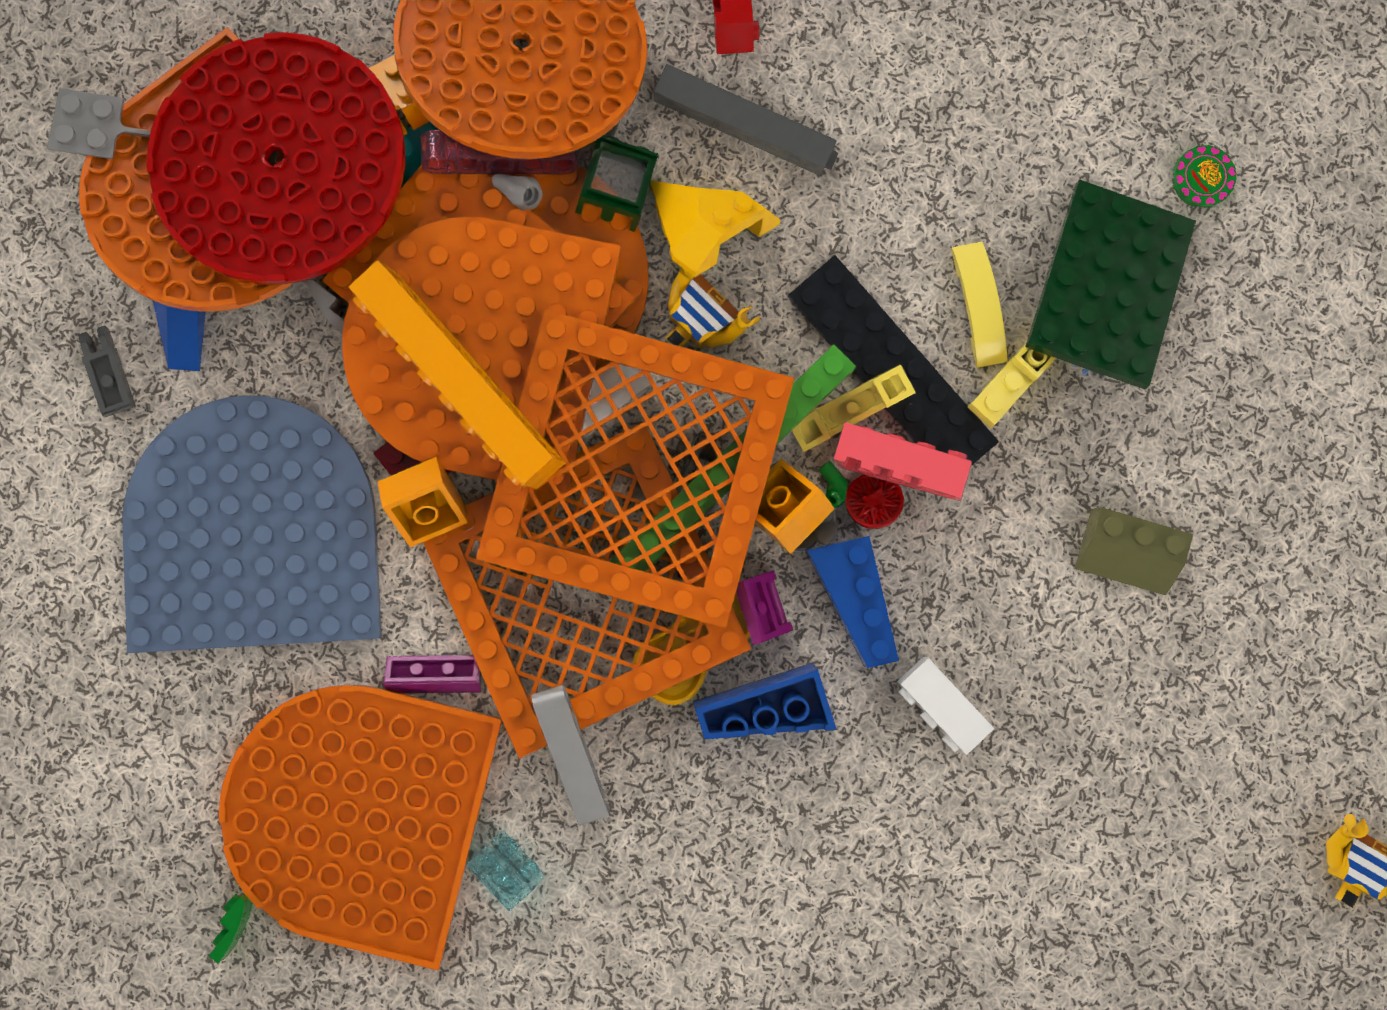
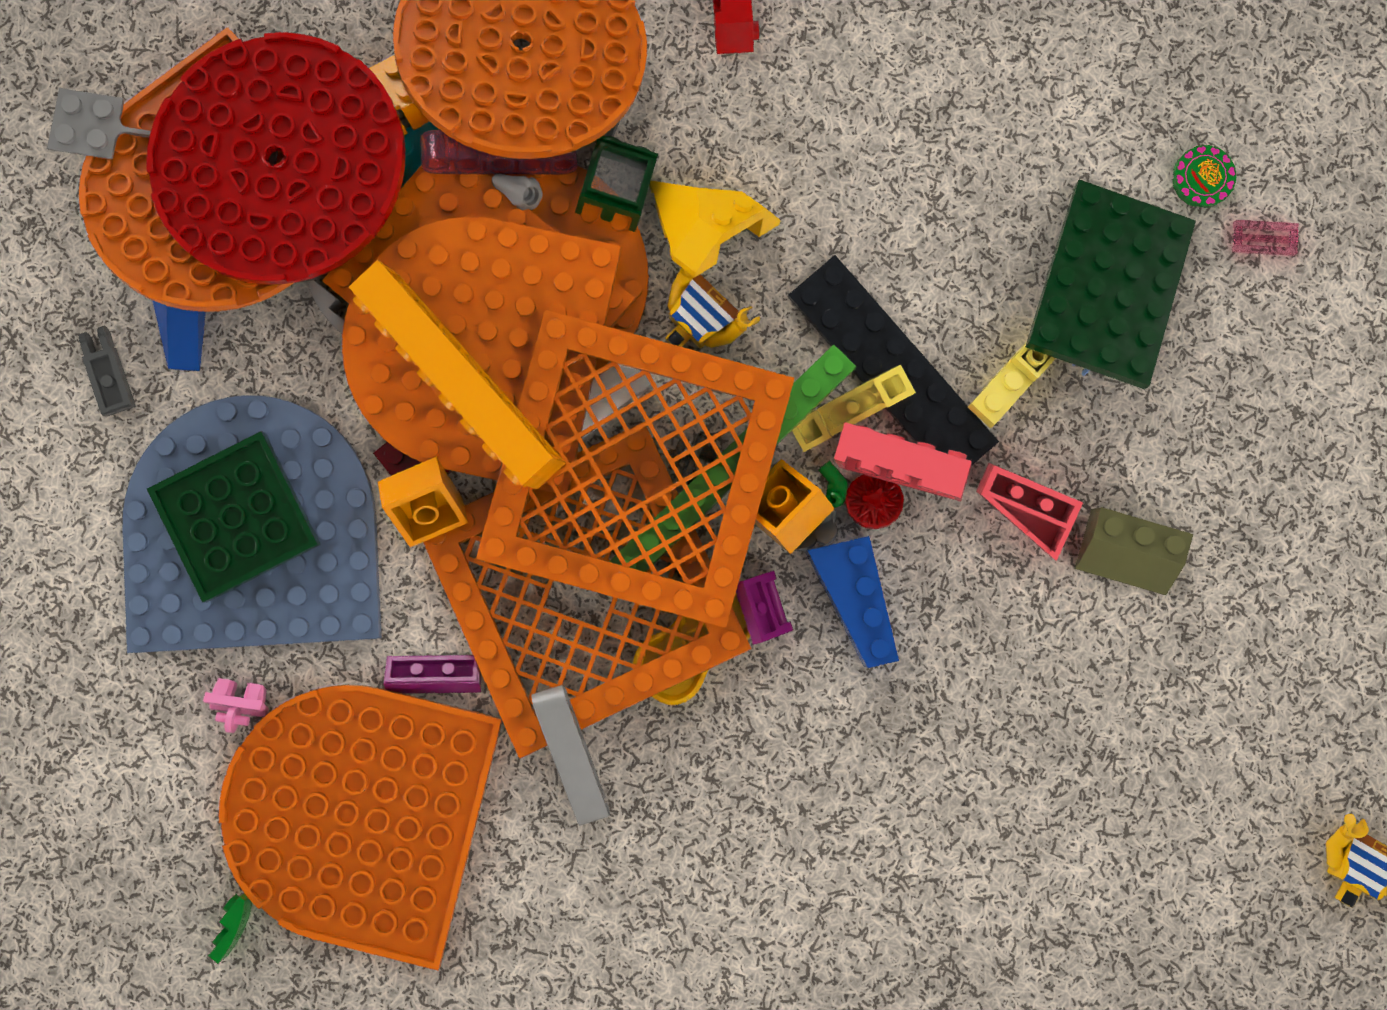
(223, 699): none -> bright pink hips
(233, 516): none -> dark green plate
(506, 870): clear light blue bracket -> none
(745, 120): dark grey brick -> none
(768, 706): blue wedge -> none
(944, 706): white brick -> none
(981, 304): light yellow slope -> none
(1031, 507): none -> coral wedge
(1238, 237): none -> clear pink tile

